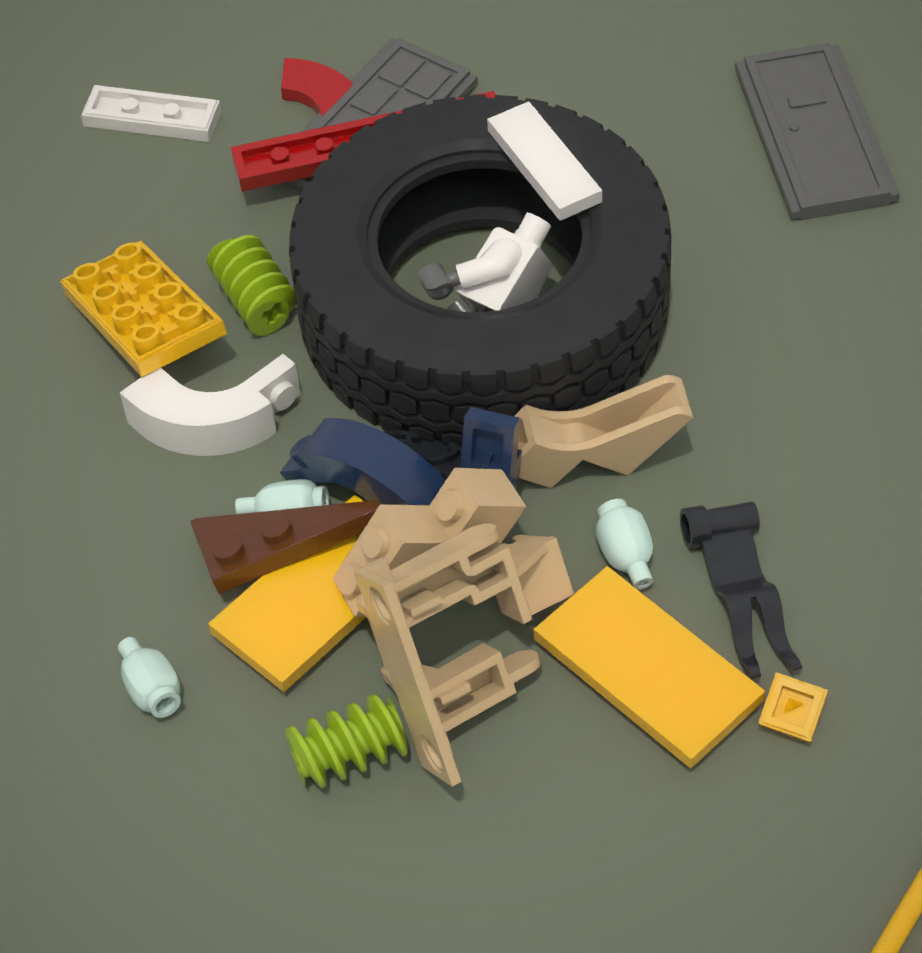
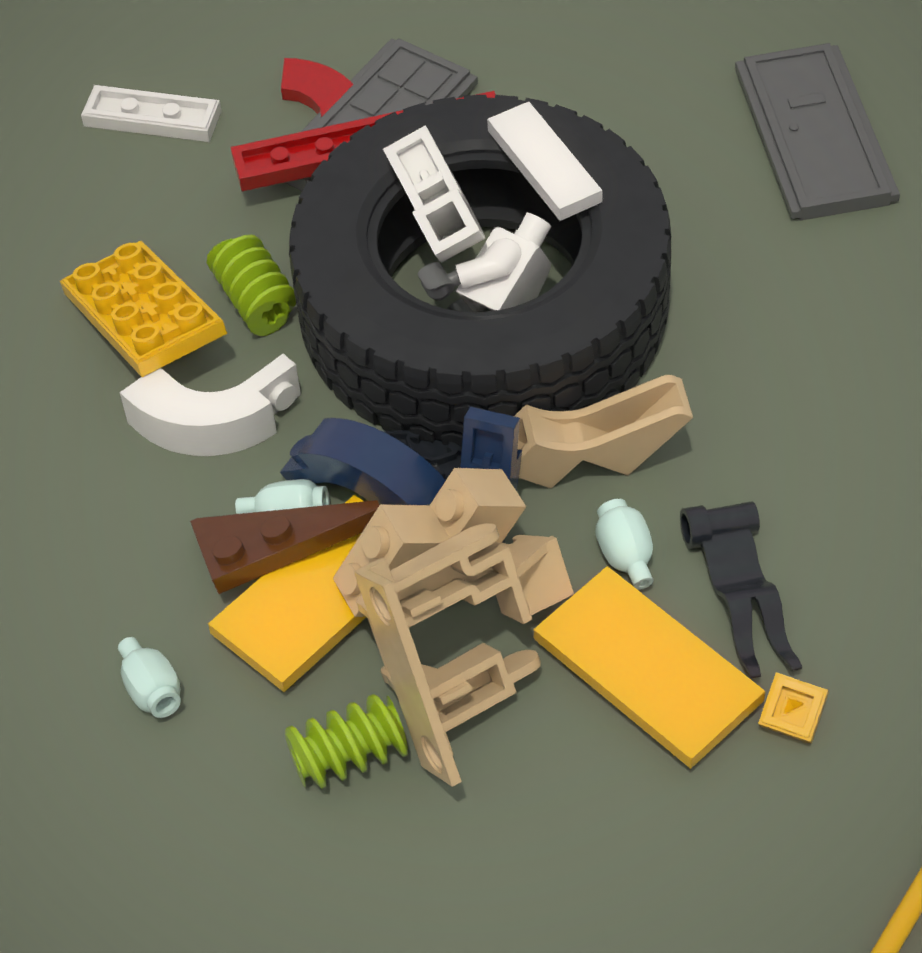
(435, 194): none -> white arch

